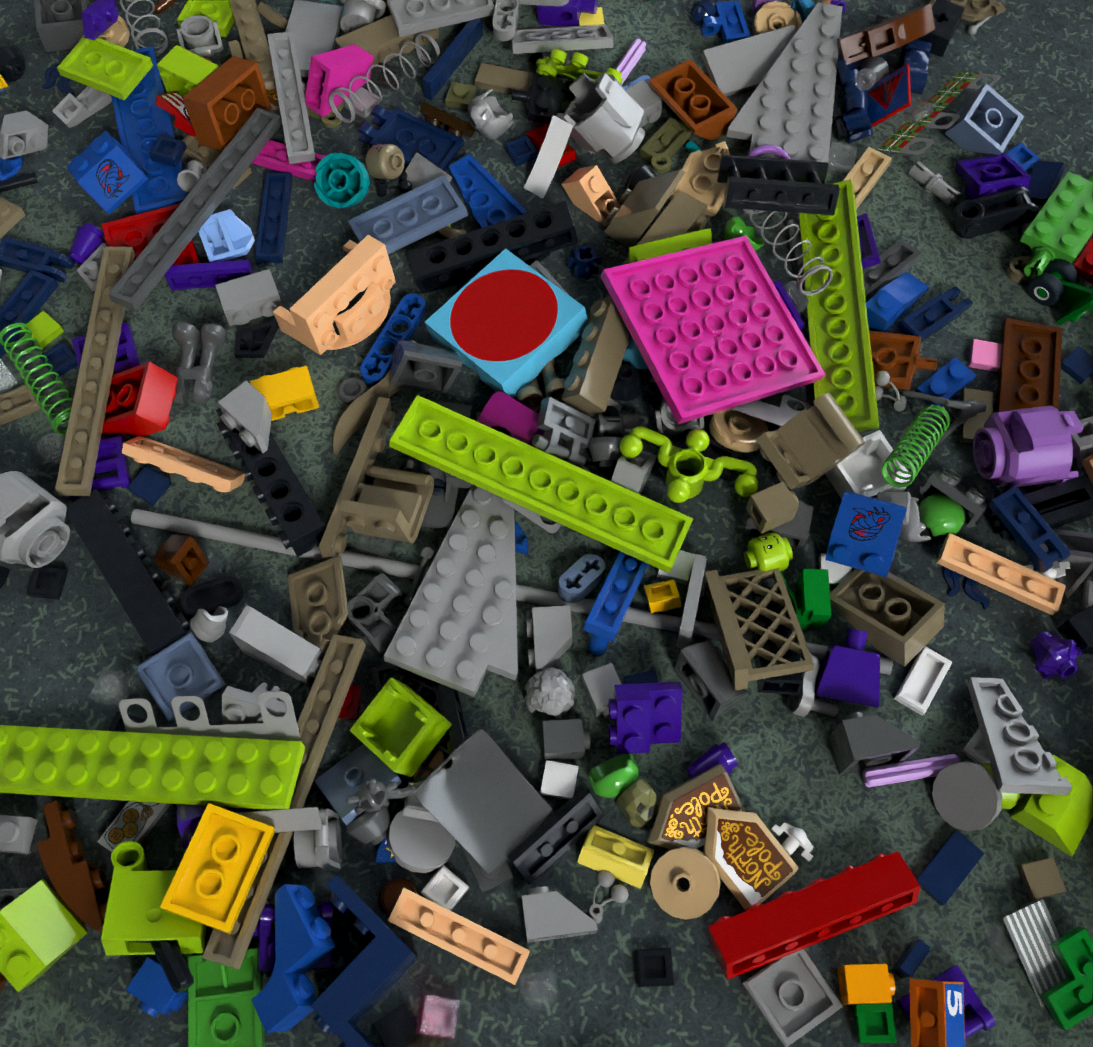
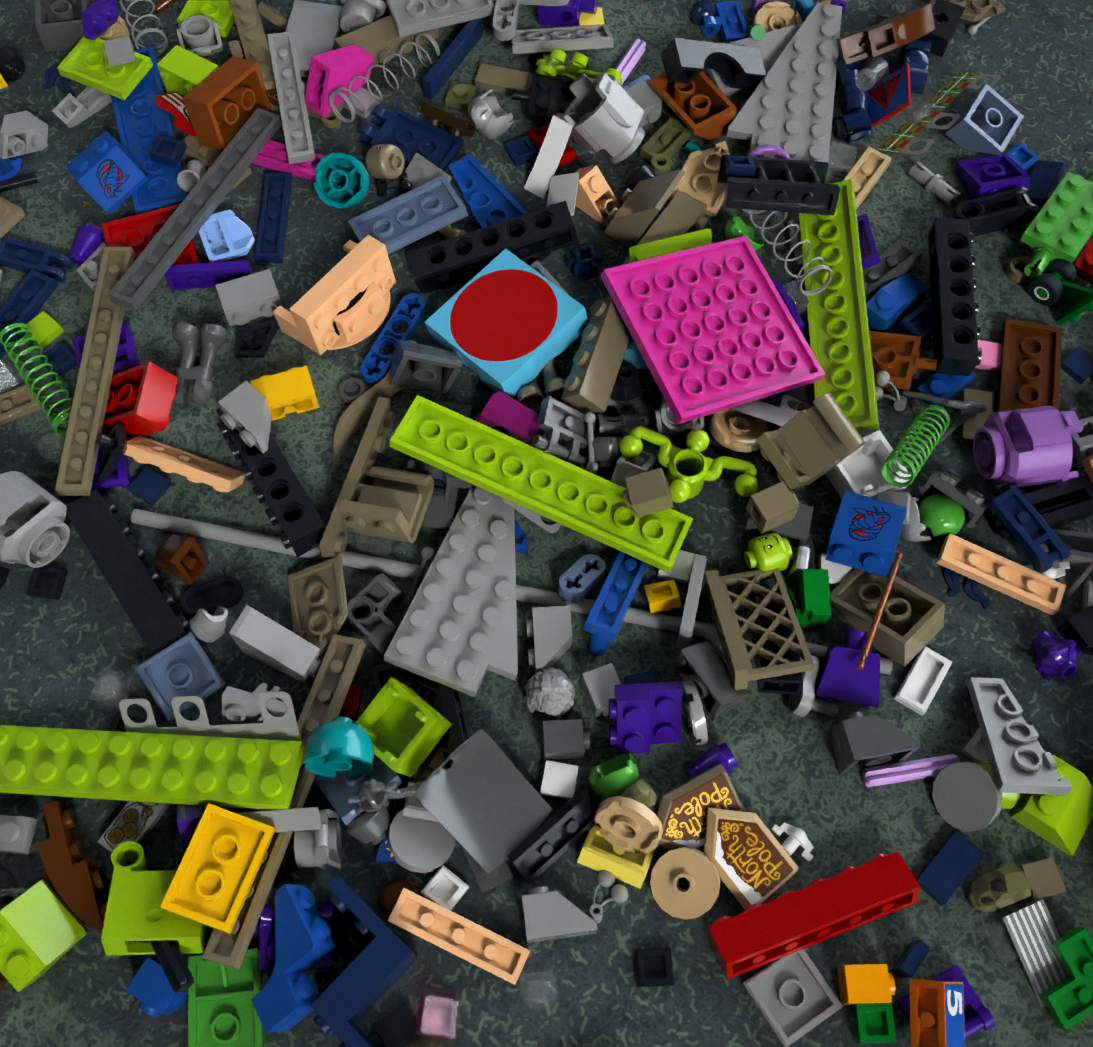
(112, 450): none -> black piece
(119, 51): none -> light grey tile
(339, 747): none -> teal cylinder
(563, 188): none -> white sticker
(591, 466): none -> light grey hinge
(629, 824): none -> tan plate
(648, 492): none -> dark tan brick
(693, 713): none -> light grey tile
(738, 64): none -> black arch
(739, 166): none -> dark blue tile
(756, 32): none -> pin
(799, 562): none -> flat silver piece
(879, 612): none -> dark orange piece
(953, 297): none -> black brick
(998, 888): none -> olive rock

